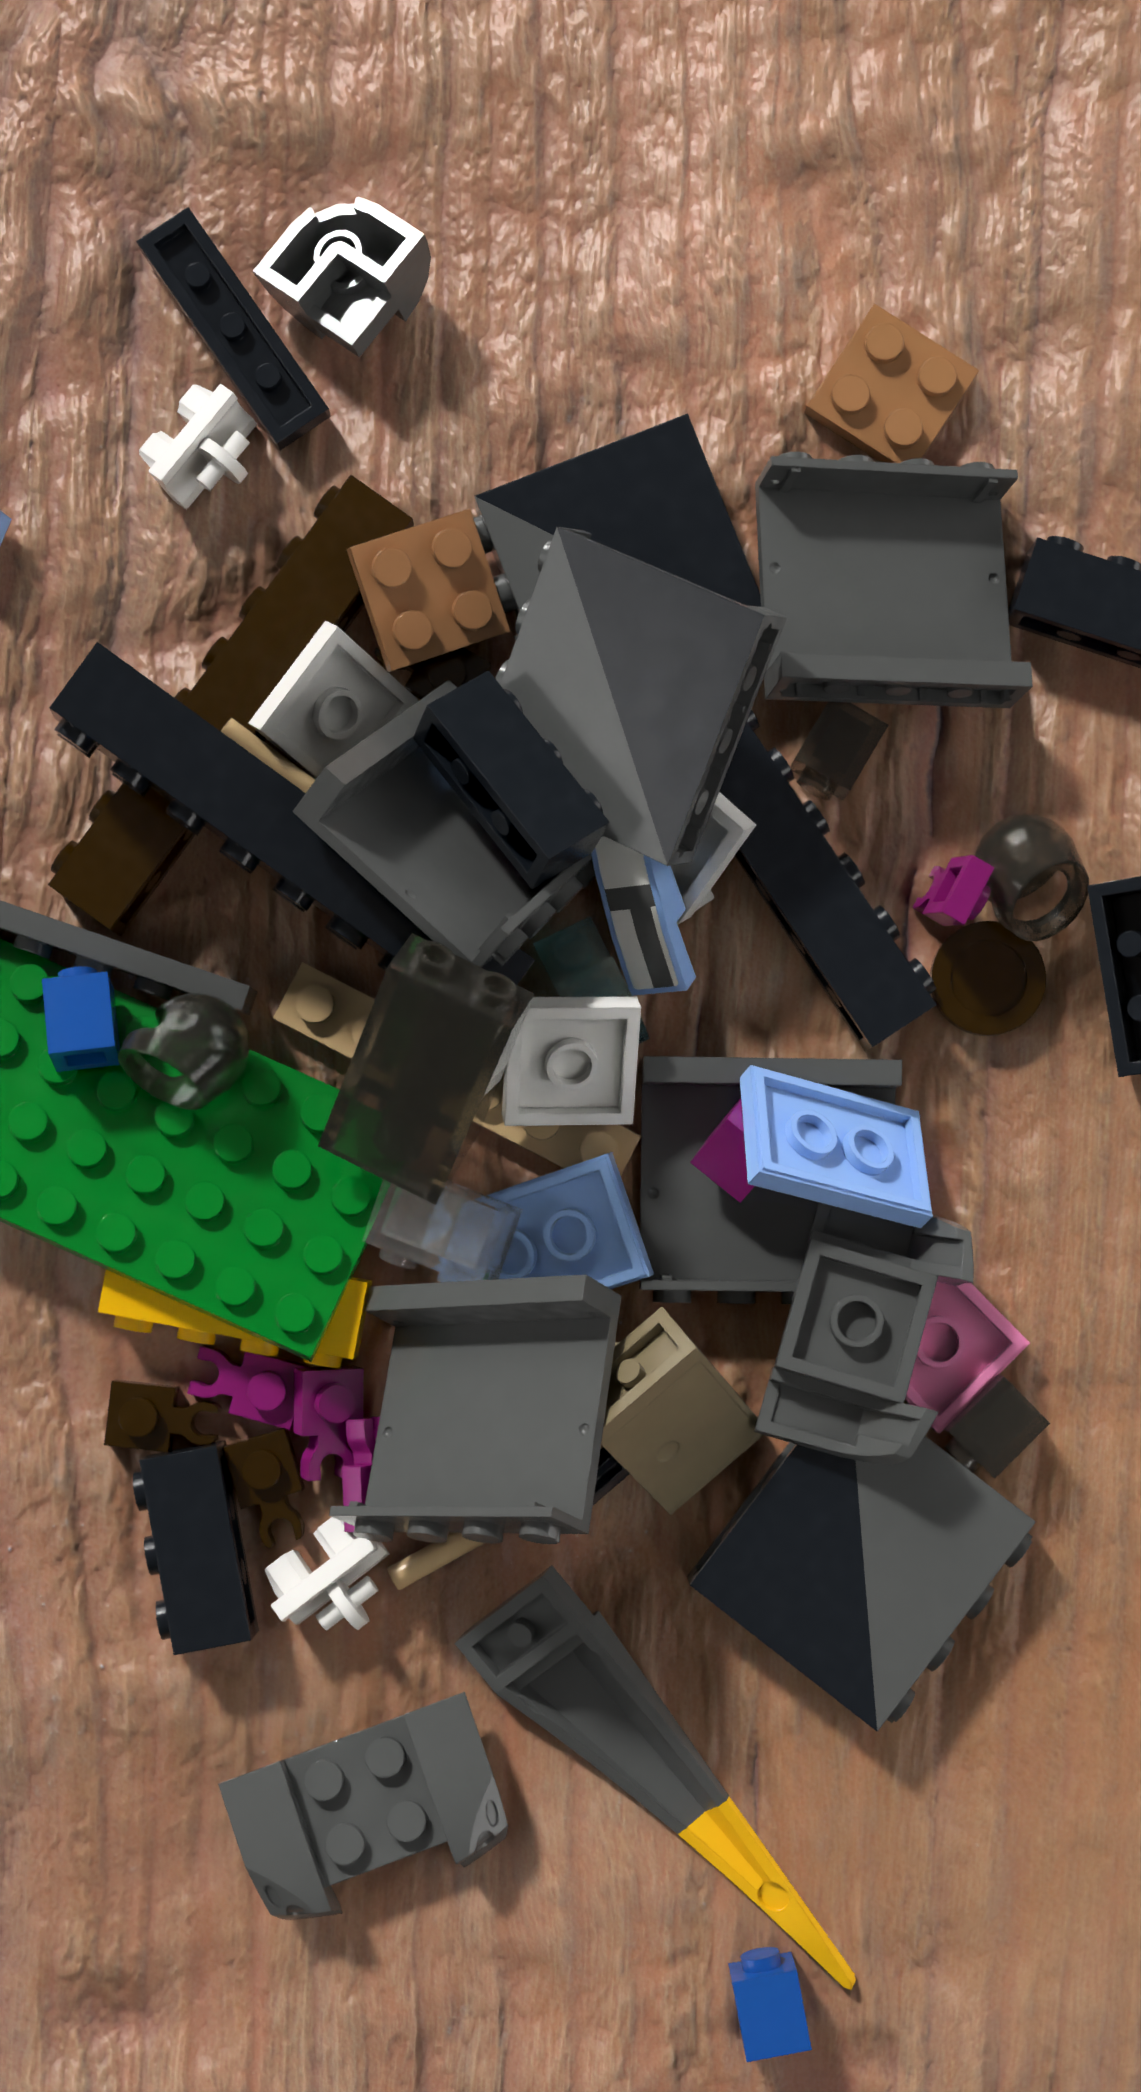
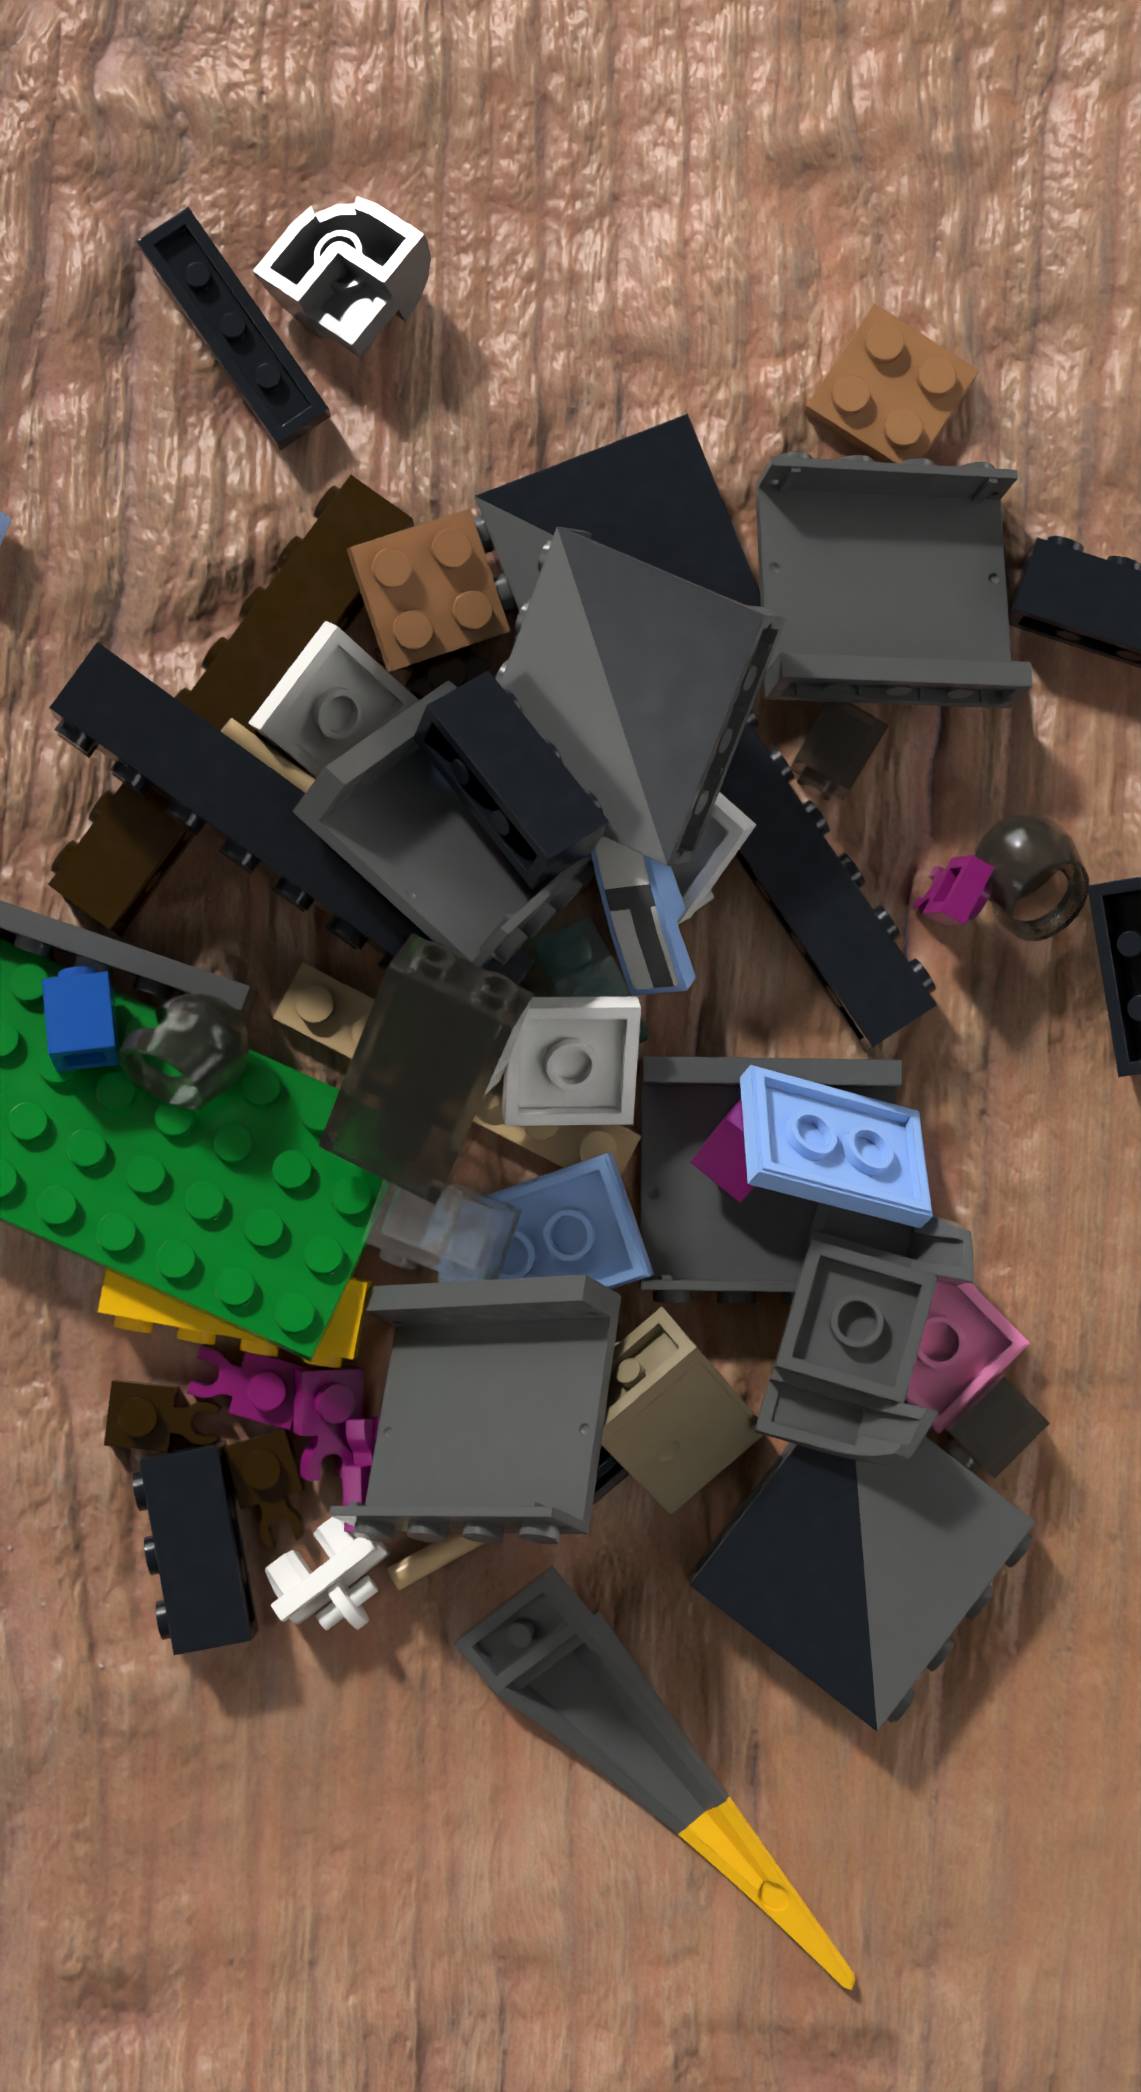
(203, 448): white hips -> none
(365, 1806): dark grey piece -> none
(769, 2004): blue brick -> none
(987, 979): dark brown piece -> none

